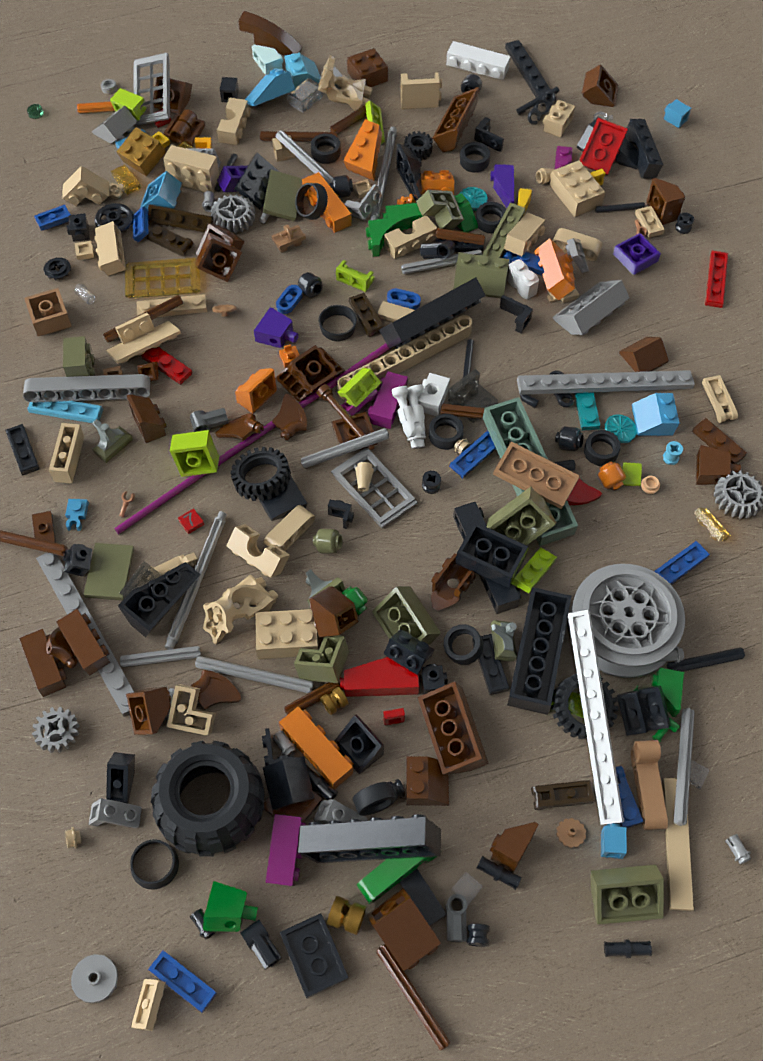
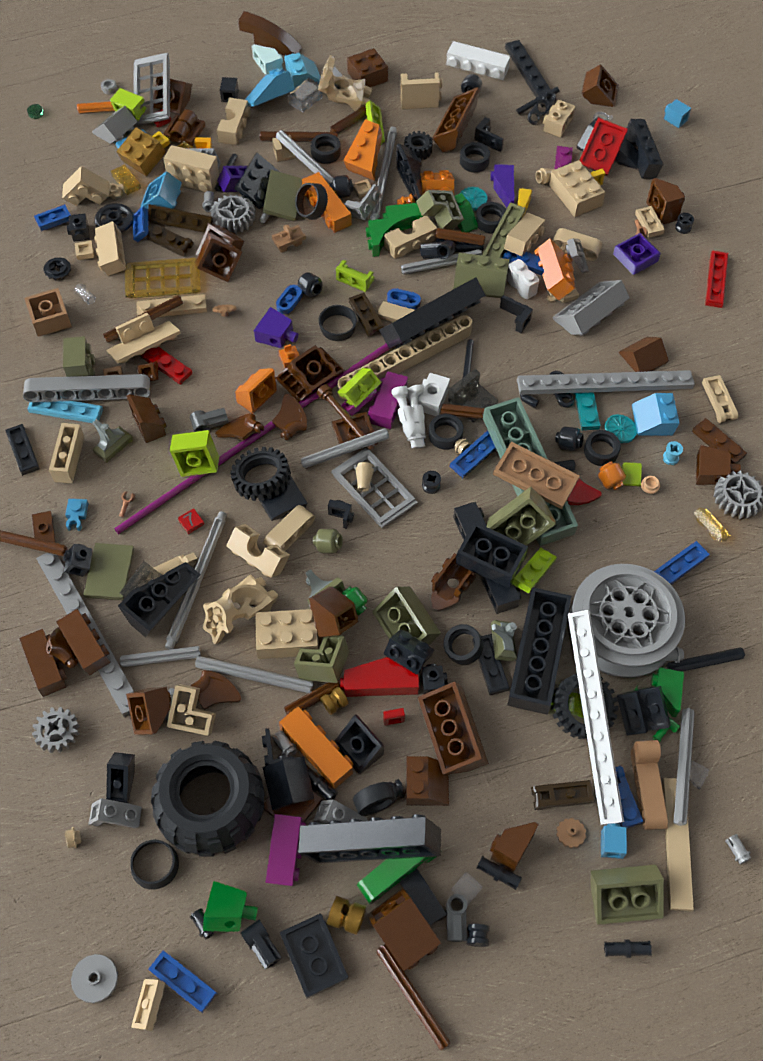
(619, 207): black bar -> none

